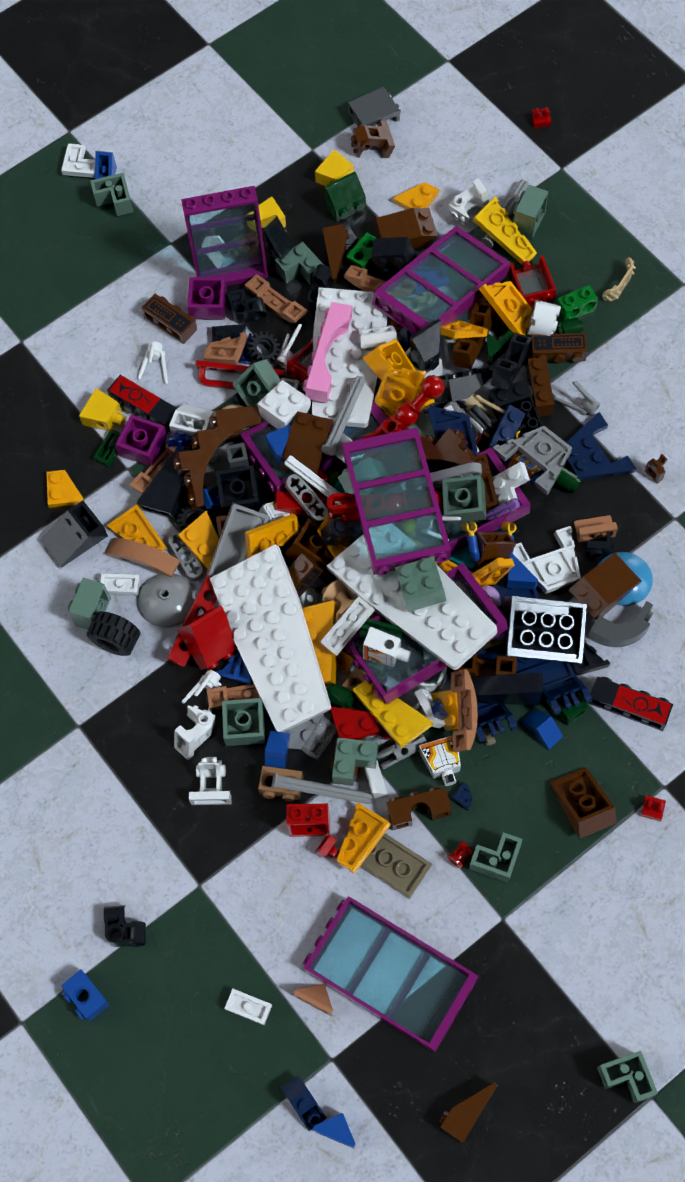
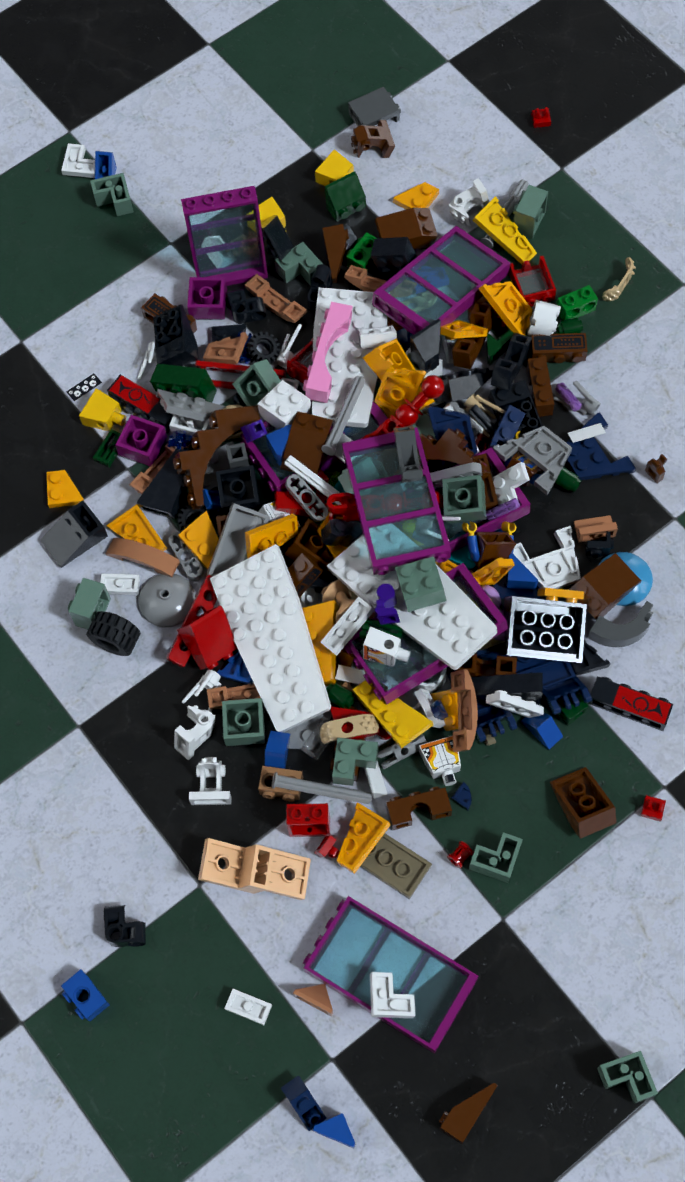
(84, 387): none -> black sticker
(174, 338): none -> black slope
(186, 380): none -> dark green wedge
(186, 406): none -> light grey wing
(254, 430): none -> dark purple leg
(254, 869): none -> light nougat bracket
(350, 674): none -> white sticker
(362, 725): none -> tan piece
(385, 605): none -> dark purple leg
(386, 1003): none -> white plate
(407, 454): none -> dark grey arch
(514, 704): none -> white plate
(553, 594): none -> light orange wing
(568, 396): none -> medium lavender axle
(586, 432): none -> white sticker

